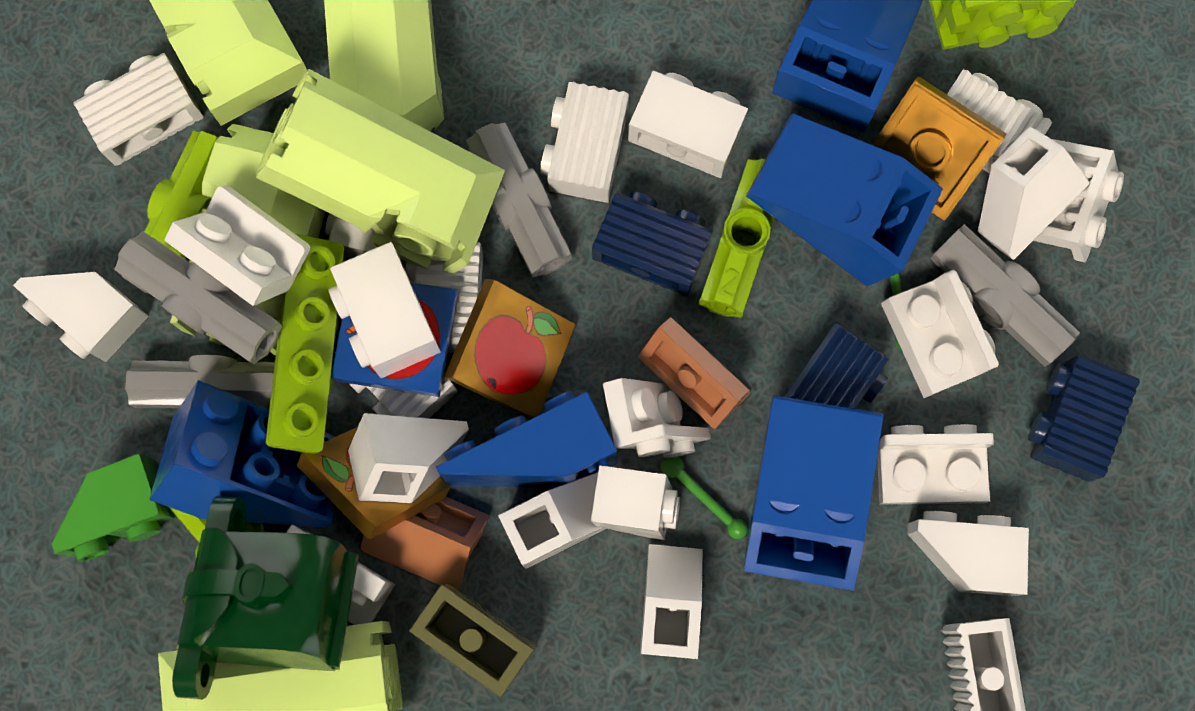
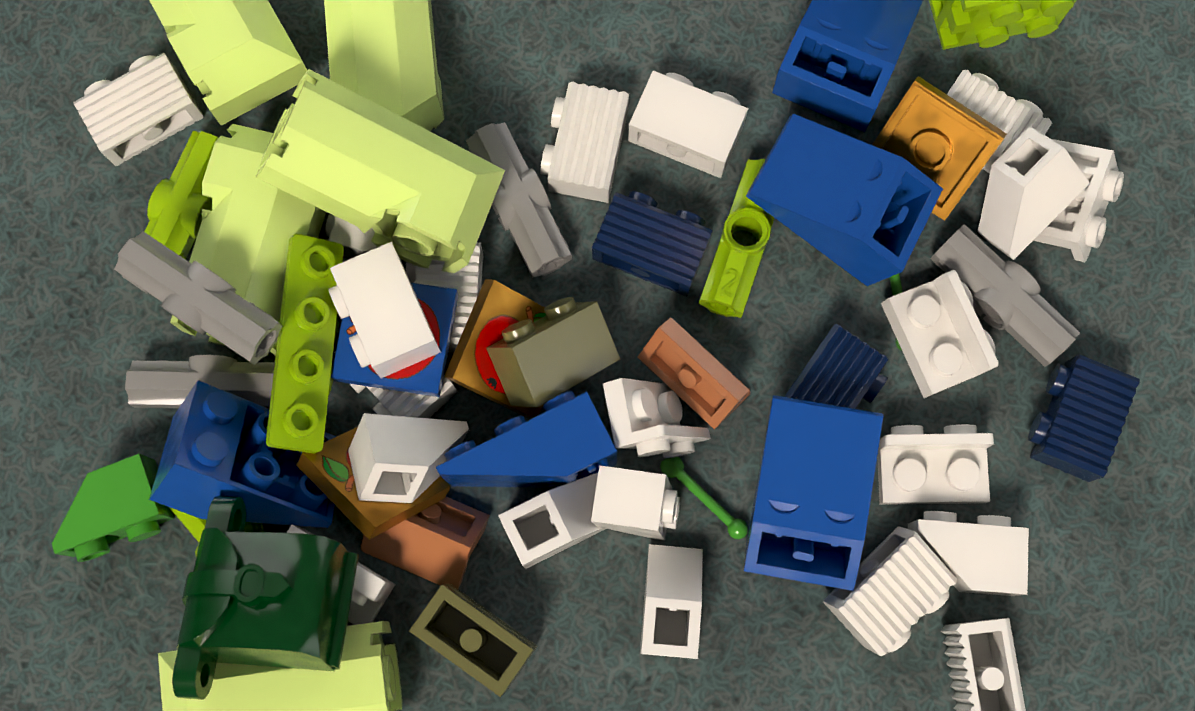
(86, 307): white slope -> none
(240, 246): white bracket -> none
(553, 352): none -> olive brick
(892, 592): none -> white brick

